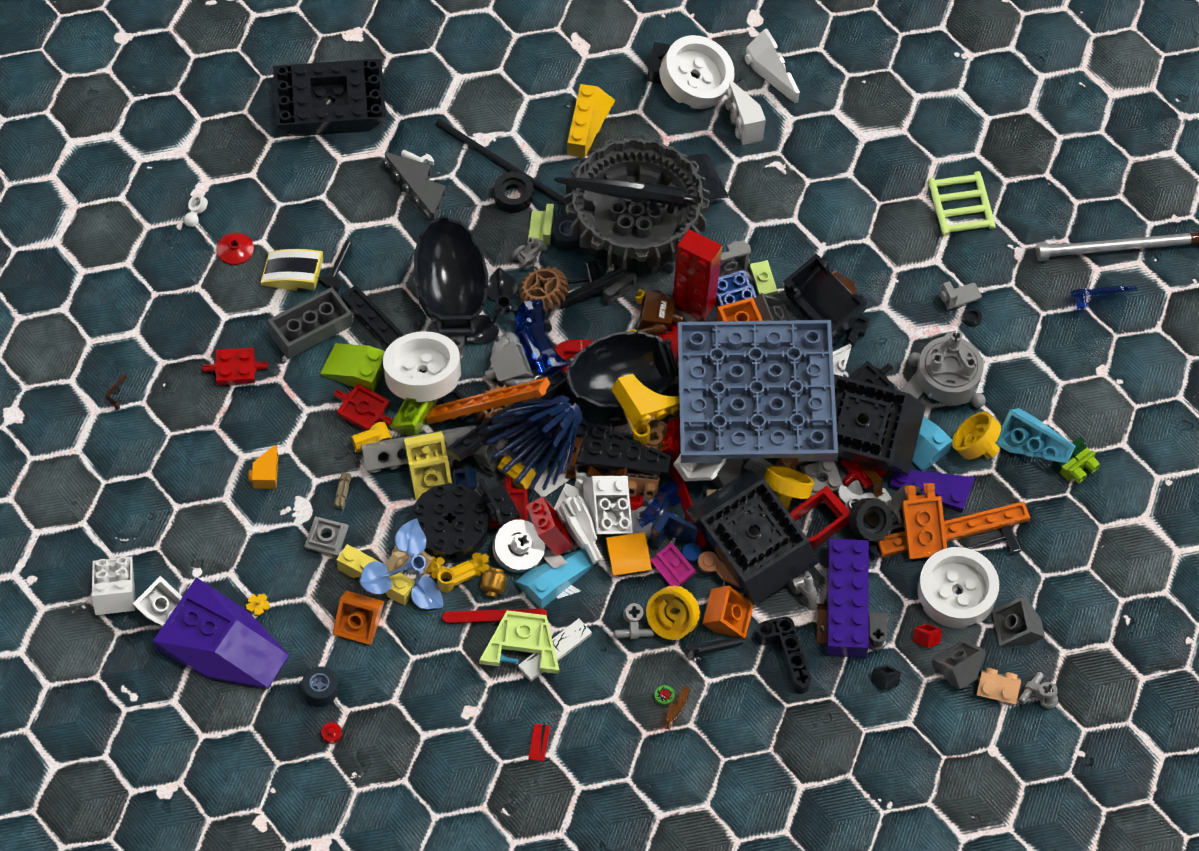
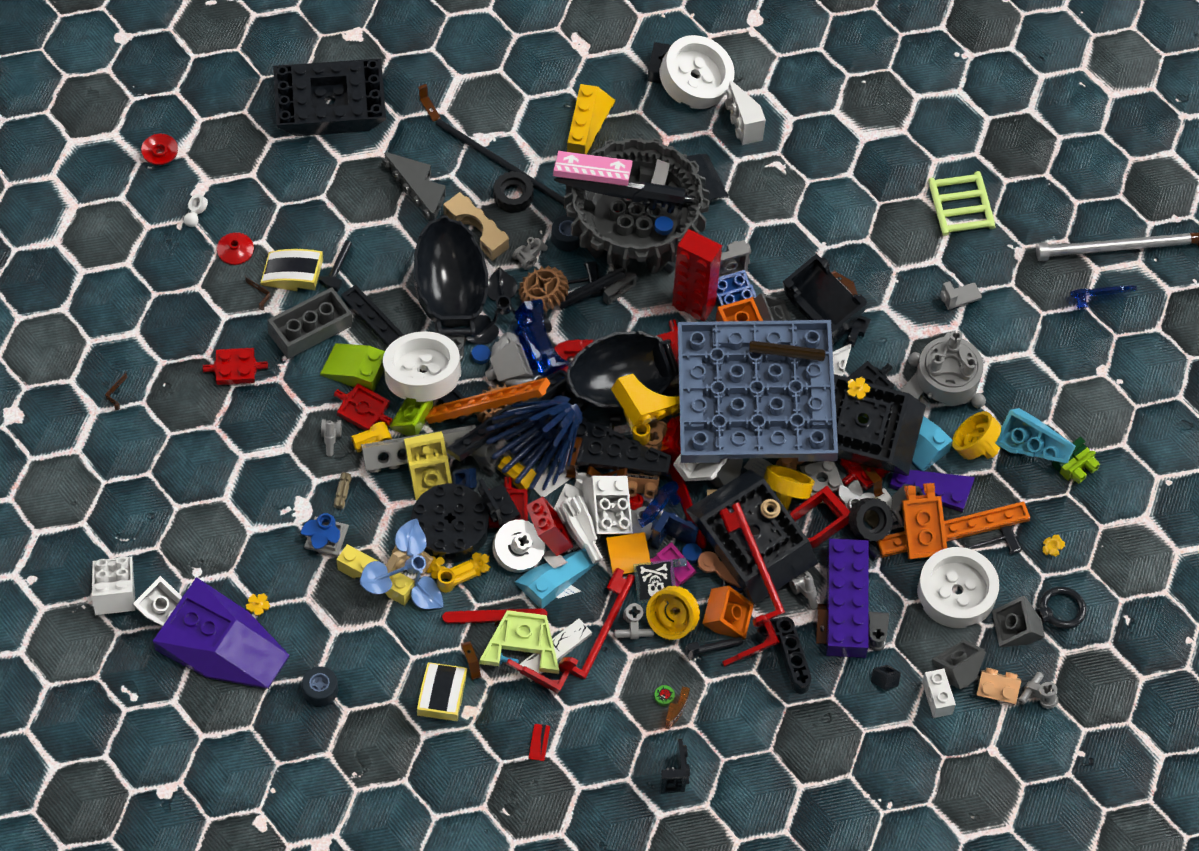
(159, 143): none -> red dish
(261, 304): none -> reddish brown piece
(265, 470): light orange slope -> none
(319, 533): none -> blue plate
(330, 431): none -> light grey piece
(331, 733): red tile -> none
(358, 617): orange slope -> none
(423, 93): none -> reddish brown piece
(424, 159): white bar -> none
(442, 691): none -> slope
(472, 660): none -> reddish brown piece
(481, 354): none -> blue piece
(492, 241): none -> tan arch
(493, 582): pearl gold head -> none
(542, 223): yellowish green panel -> none
(568, 664): none -> red piece
(592, 168): none -> bright pink tile
(654, 576): none -> flag
(656, 312): reddish brown torso -> none
(660, 172): none -> white sticker
(663, 225): none -> blue piece
(674, 779): none -> black bracket
(733, 522): none -> red piece
(763, 278): yellowish green plate -> none
(766, 62): white wedge -> none
(770, 503): none -> tan plate
(787, 350): none -> dark brown axle
(858, 388): none -> yellow plant
(927, 635): red slope -> none
(938, 693): none -> white brick
(972, 317): black tile -> none
(1046, 613): none -> black piece
(1052, 545): none -> yellow plant

